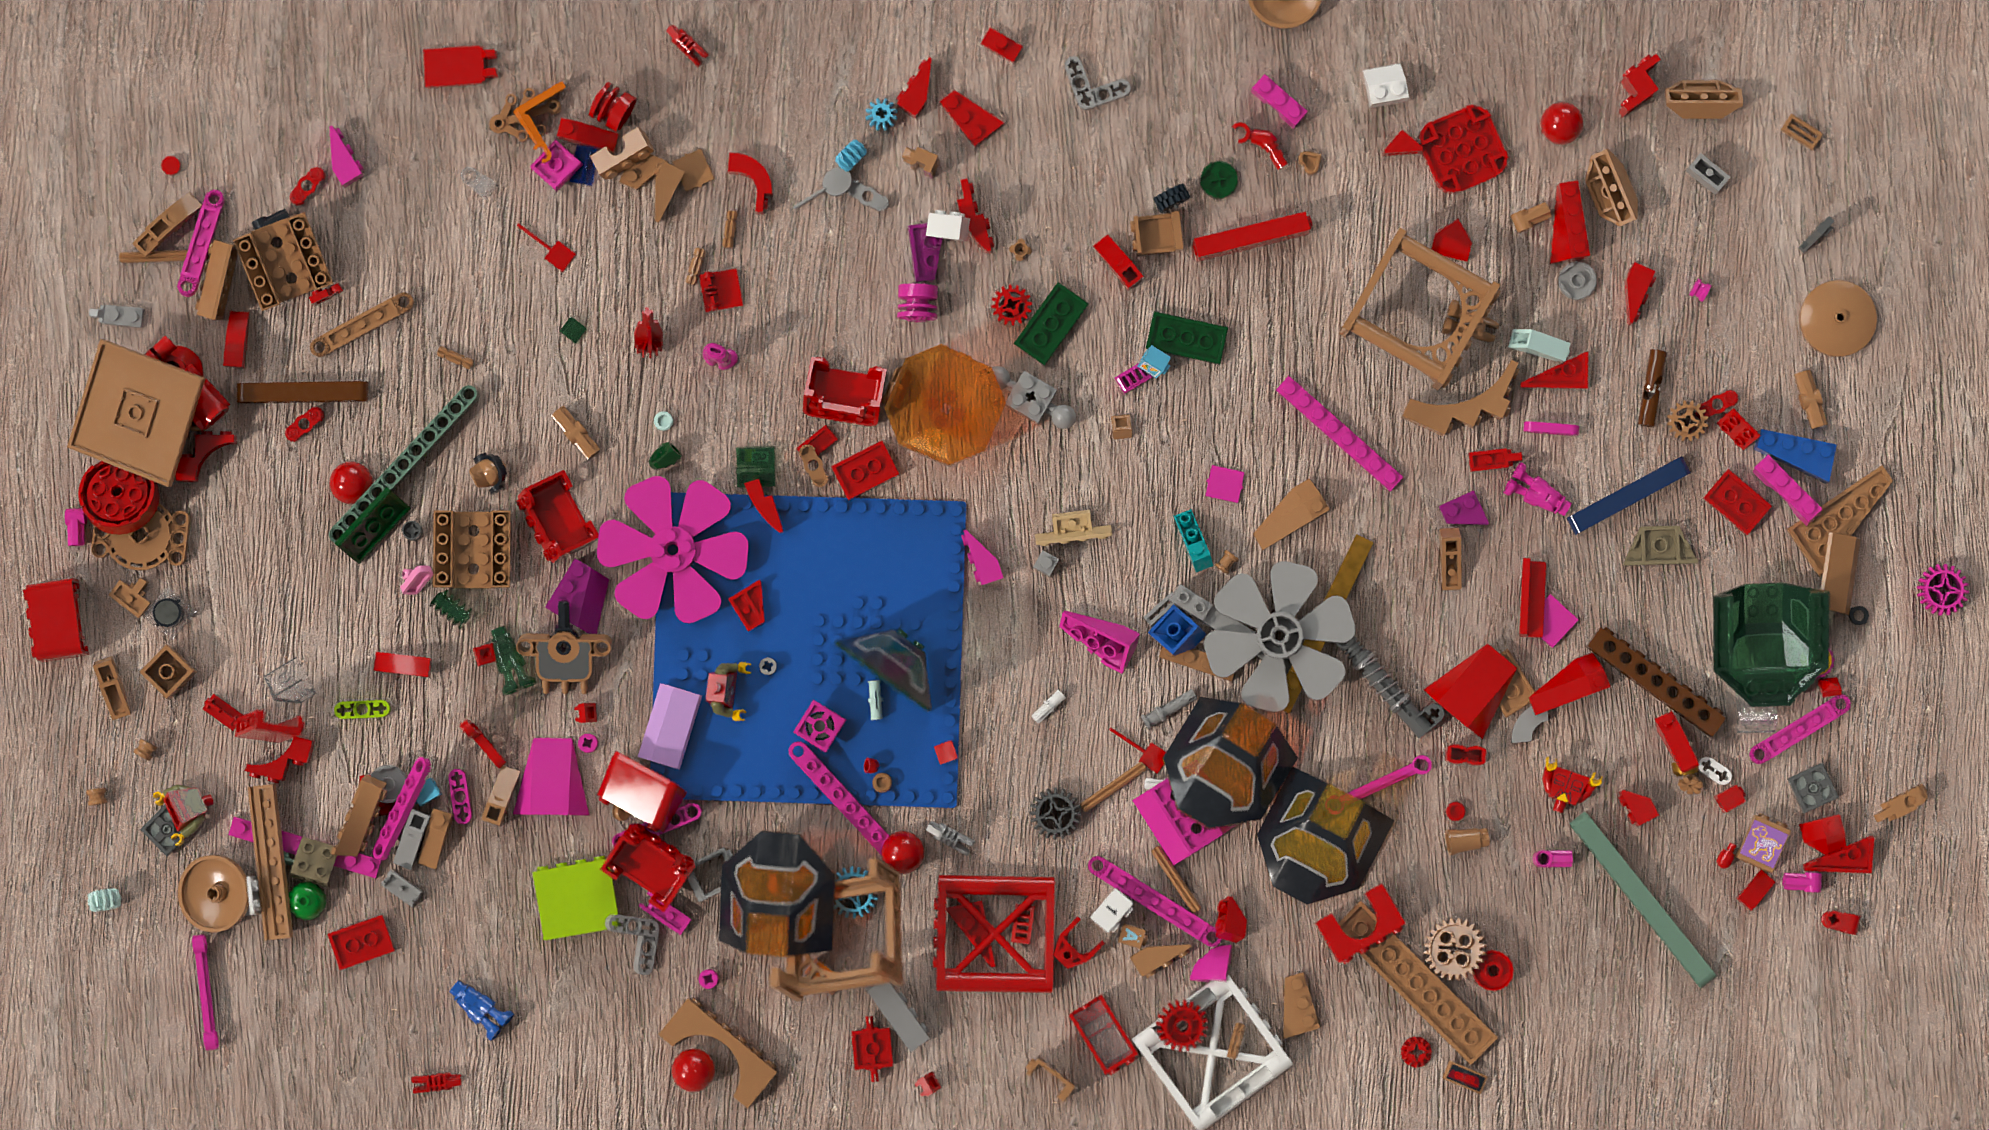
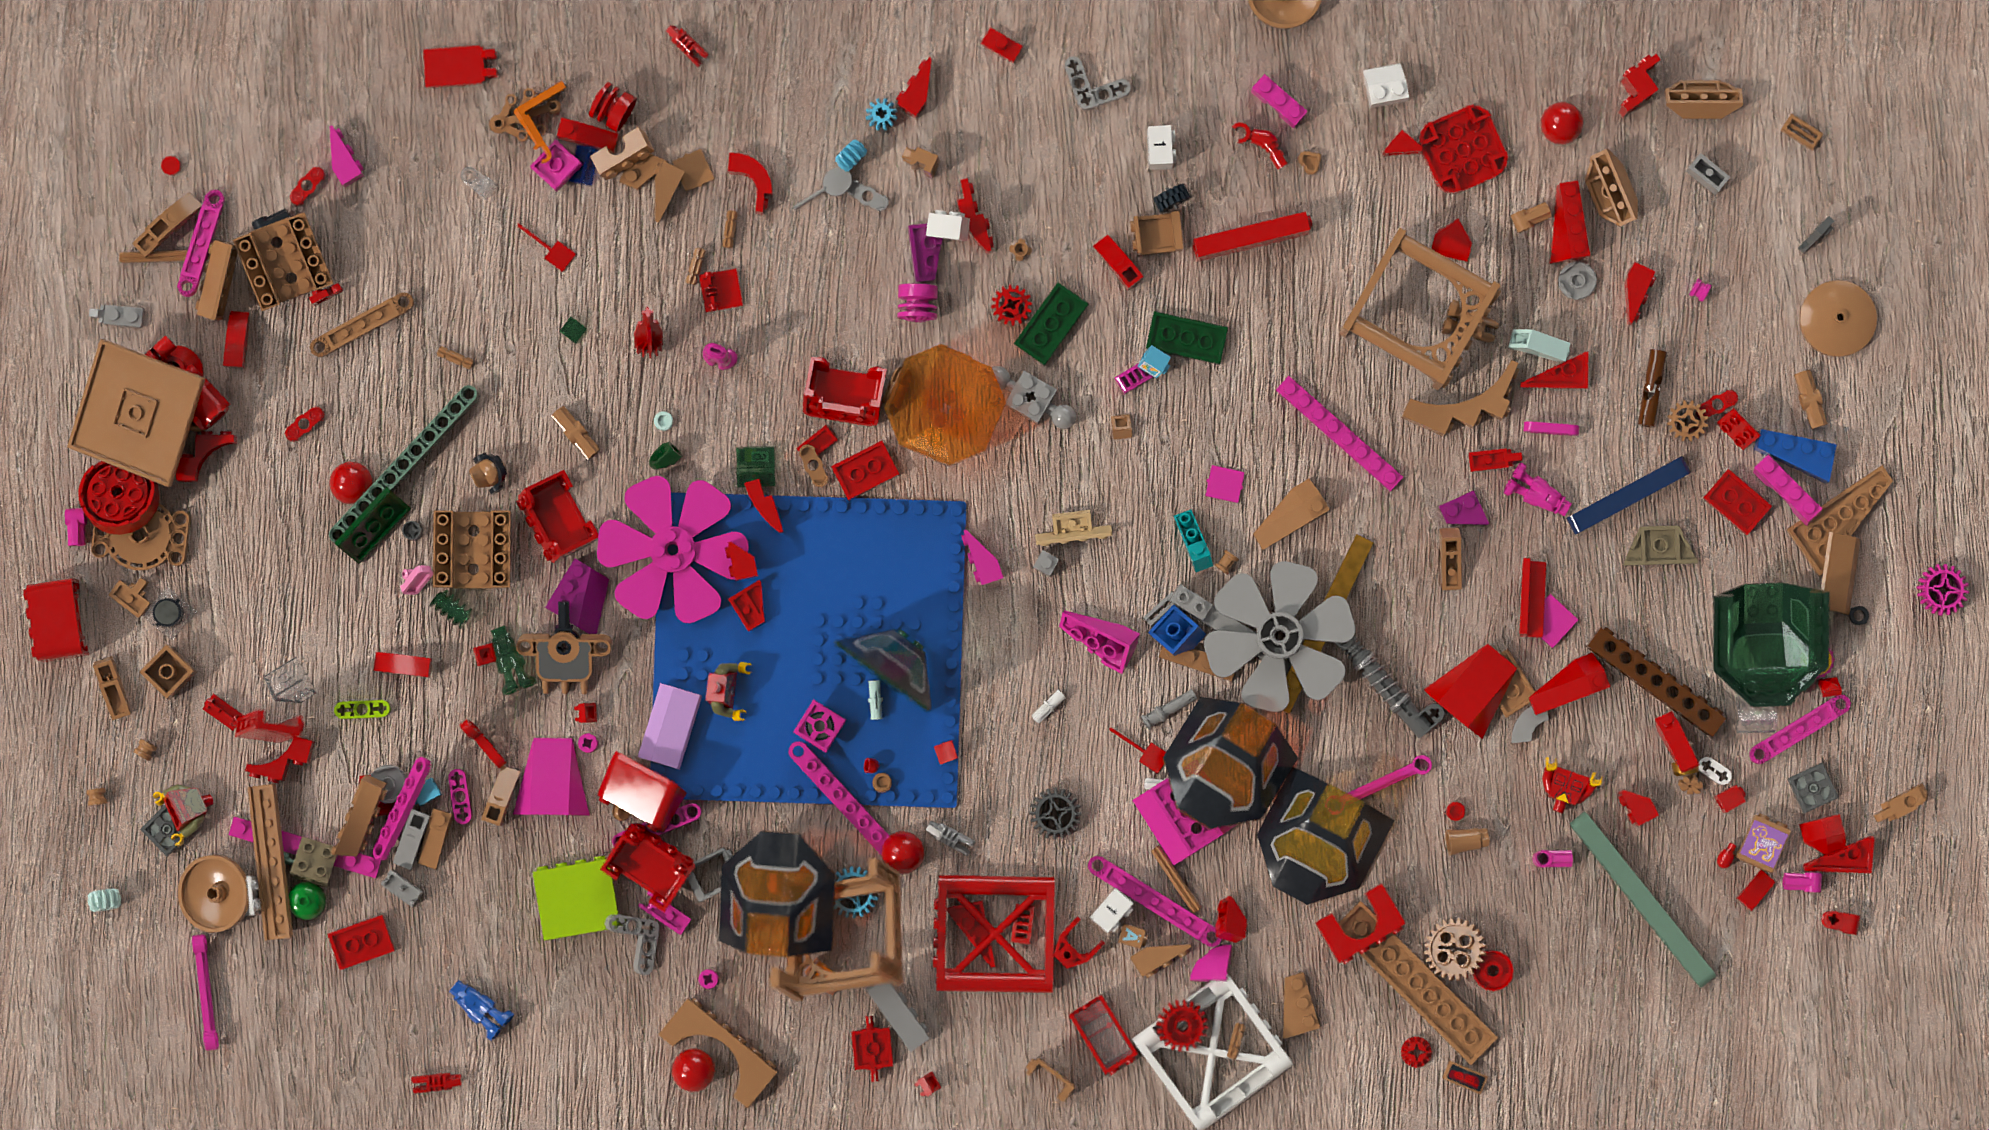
(302, 392): reddish brown beam -> none
(742, 562): none -> red slope
(762, 664): light grey bush -> none
(970, 118): red wing -> none
(1113, 787): medium nougat axle -> none
(1160, 149): none -> white brick
(1218, 180): dark green tile -> none
(1460, 754): red brick -> none

